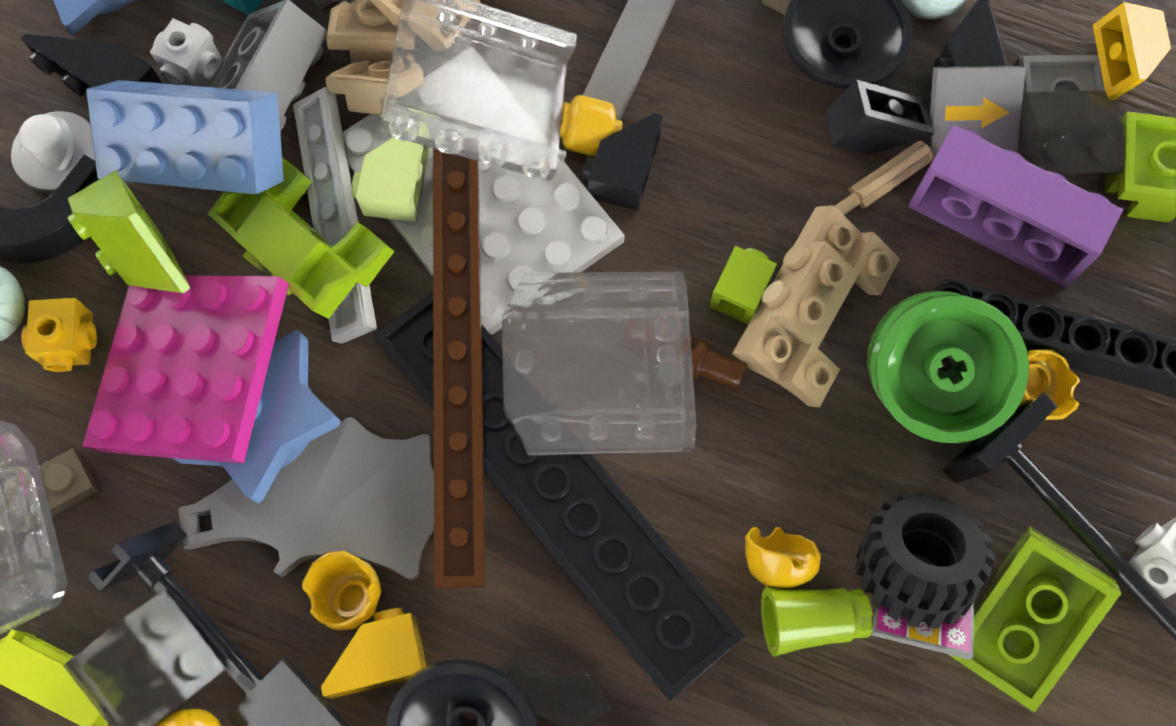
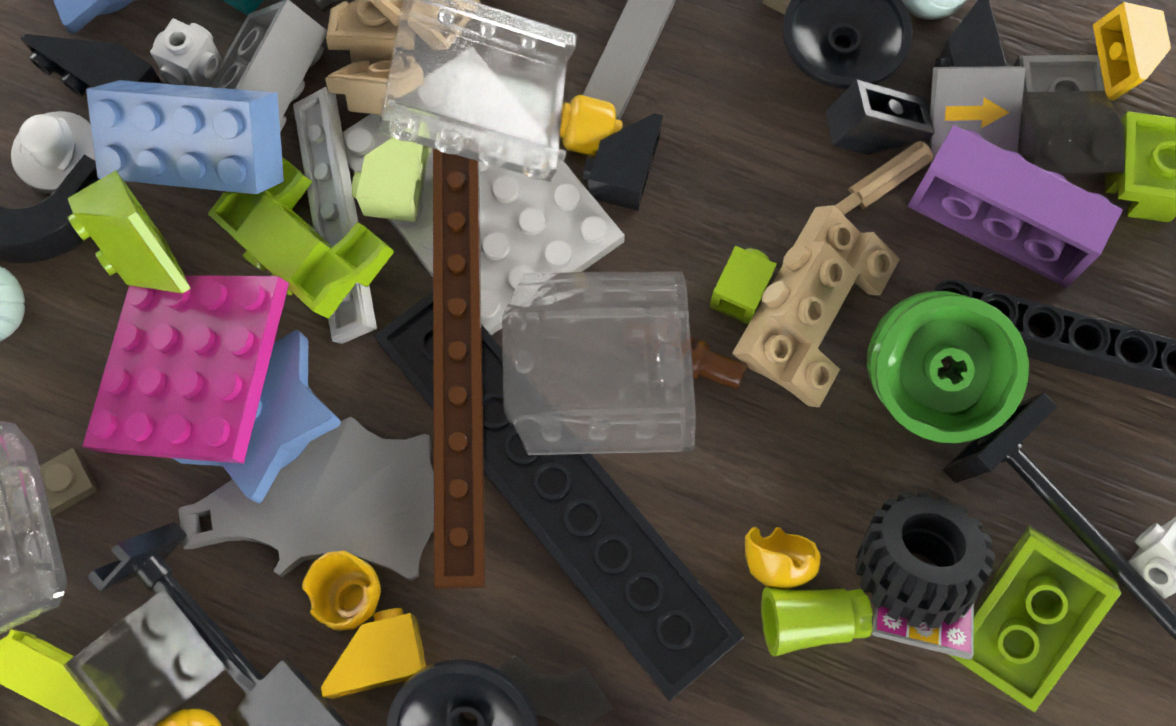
(59, 333): yellow brick -> none
(1051, 374): yellow hair -> none

